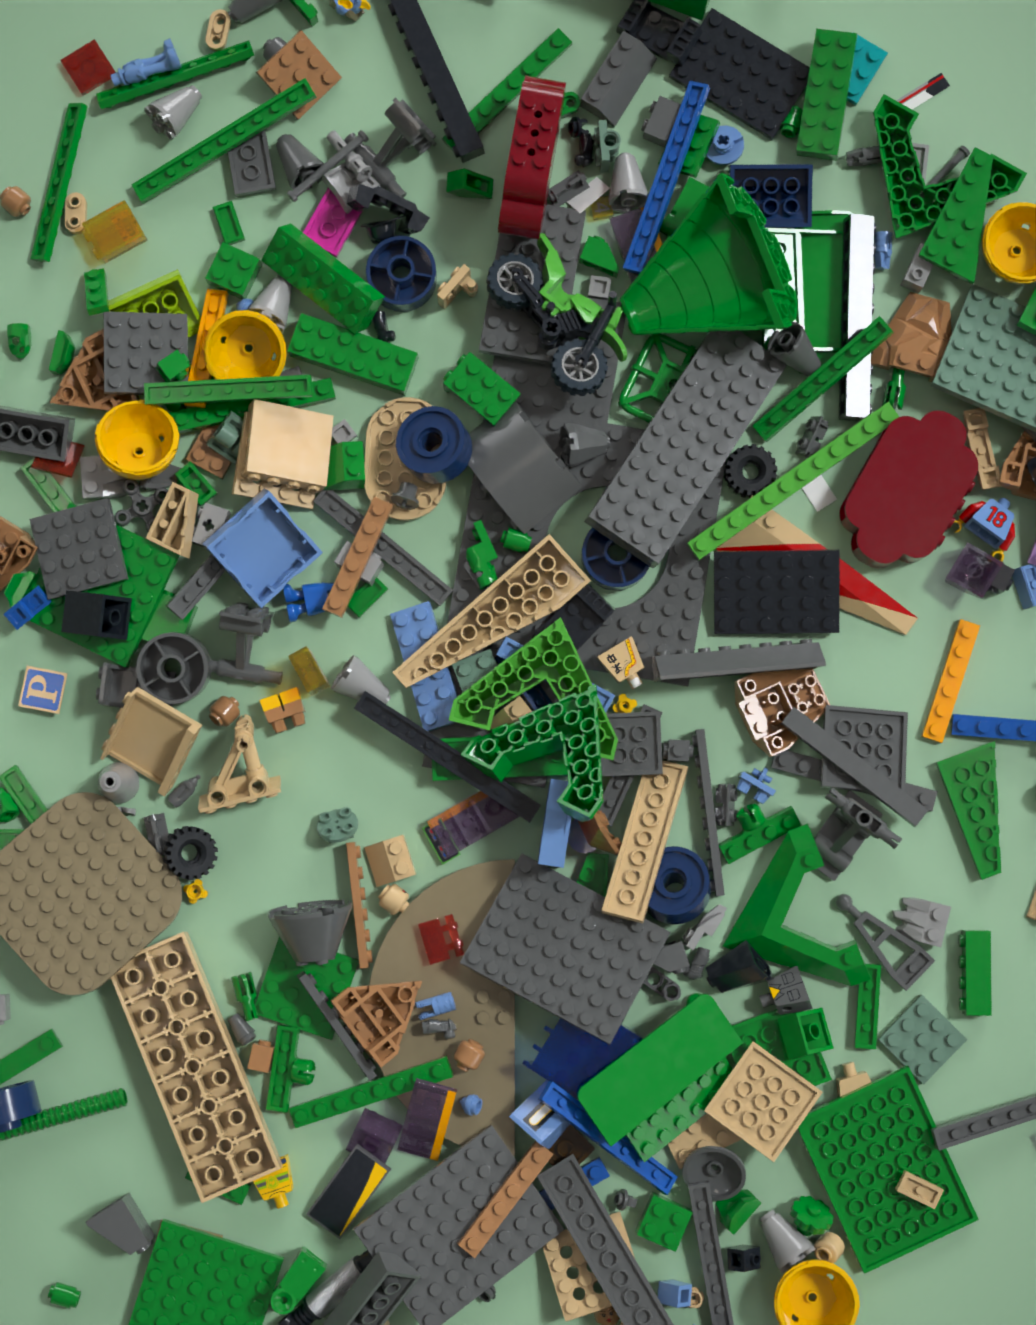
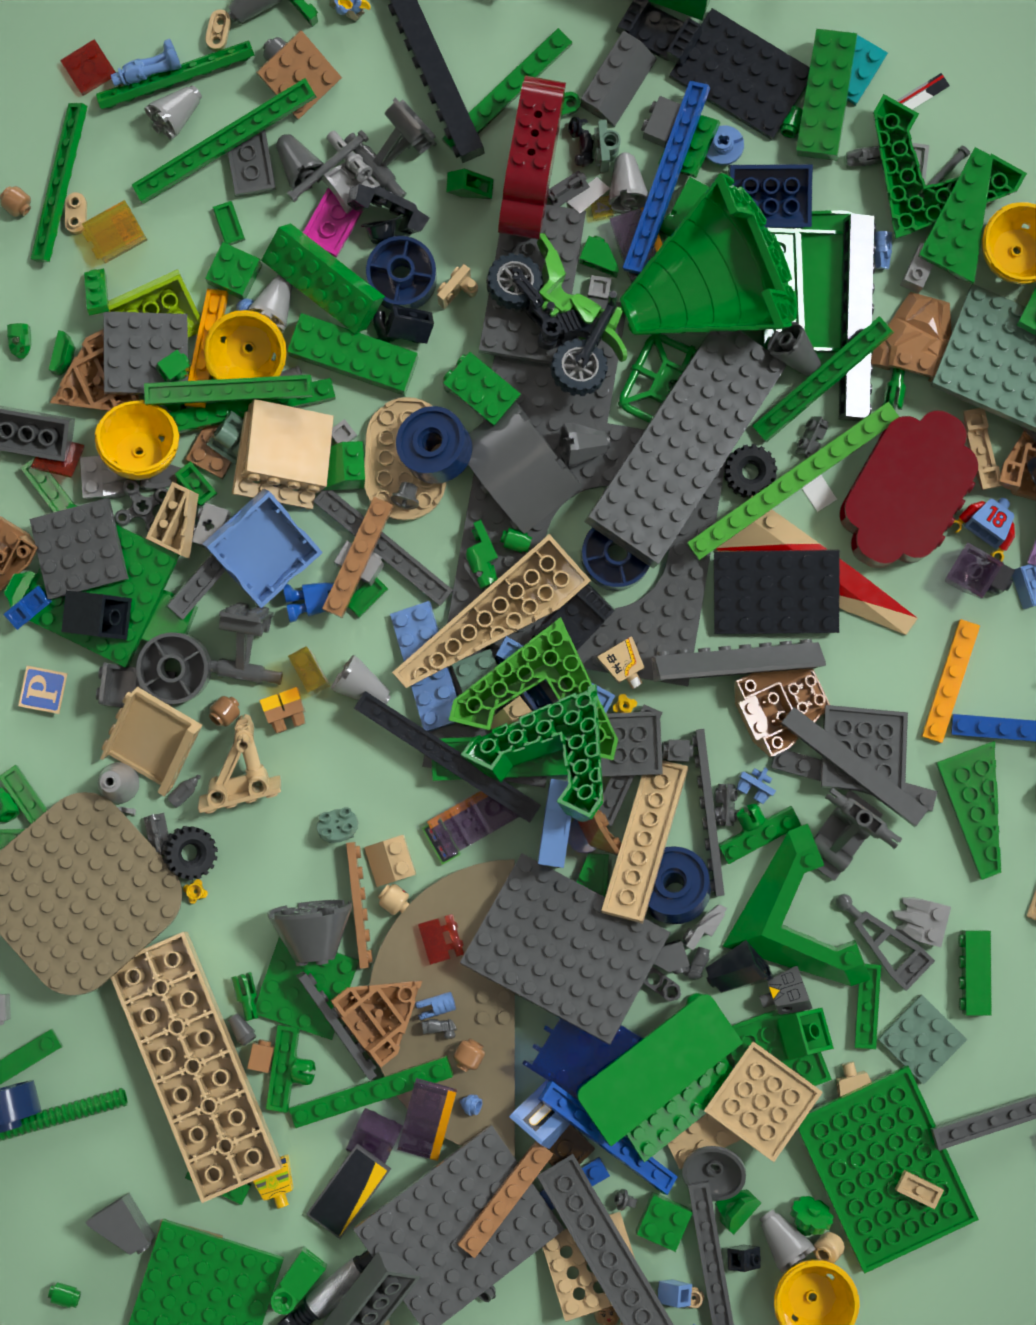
(409, 324): none -> black brick

